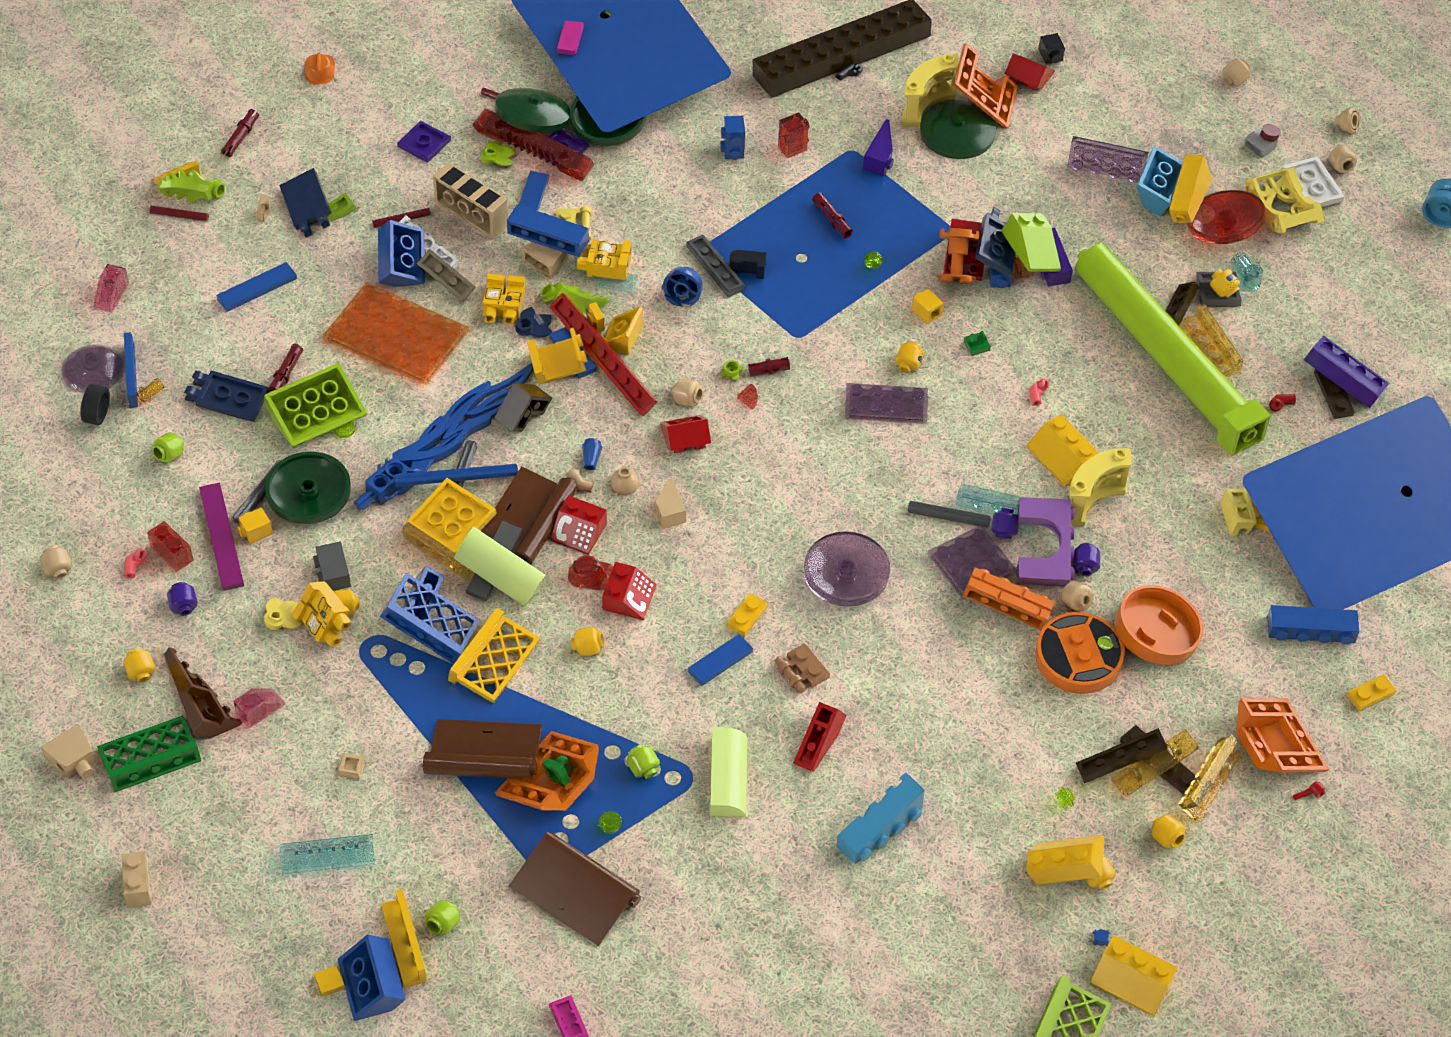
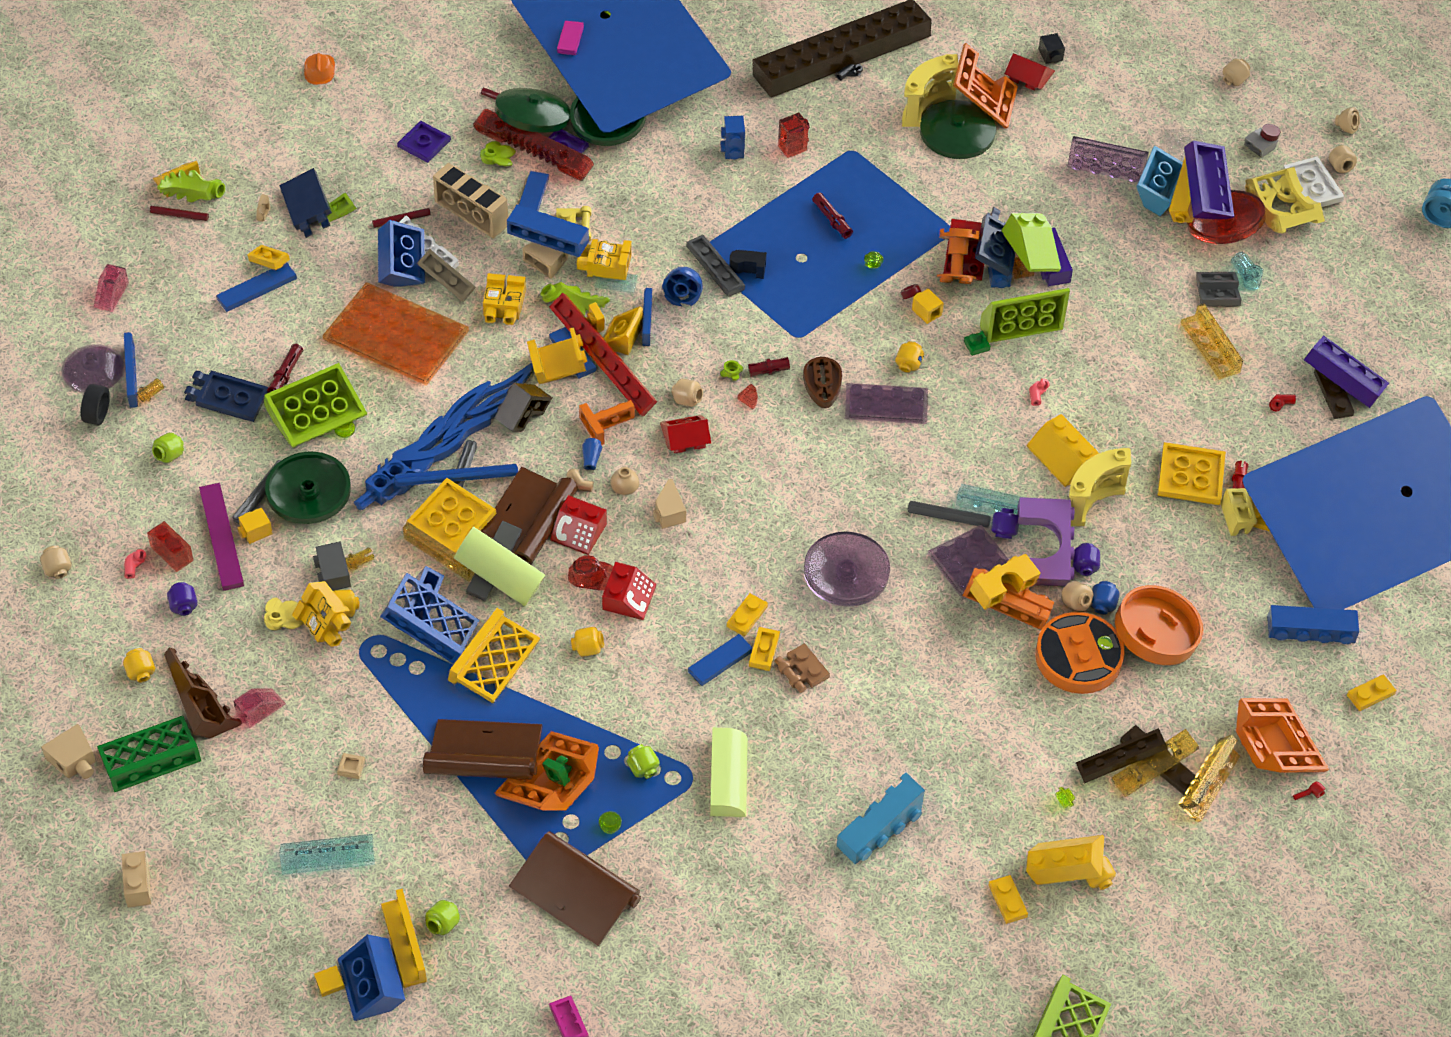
(243, 127): dark red pin -> none
(268, 257): none -> yellow plate
(359, 558): none -> clear yellow pin
(535, 323): dark blue plate -> none
(605, 419): none -> orange bracket
(647, 314): none -> blue tile
(764, 649): none -> yellow plate
(813, 382): none -> reddish brown piece
(819, 736): red slope -> none
(879, 154): dark purple slope -> none
(910, 291): none -> dark red tile
(1008, 899): none -> yellow plate
(1017, 571): none -> yellow arch
(1025, 315): none -> lime slope
(1101, 937): blue piece -> none
(1105, 597): none -> blue head
(1134, 975): yellow slope -> none
(1168, 831): yellow head -> none
(1181, 301): dark brown plate -> none
(1191, 473): none -> yellow plate
(1208, 181): none -> dark purple slope
(1224, 283): yellow head -> none
(1236, 420): lime piece -> none
(1240, 472): none -> red axle

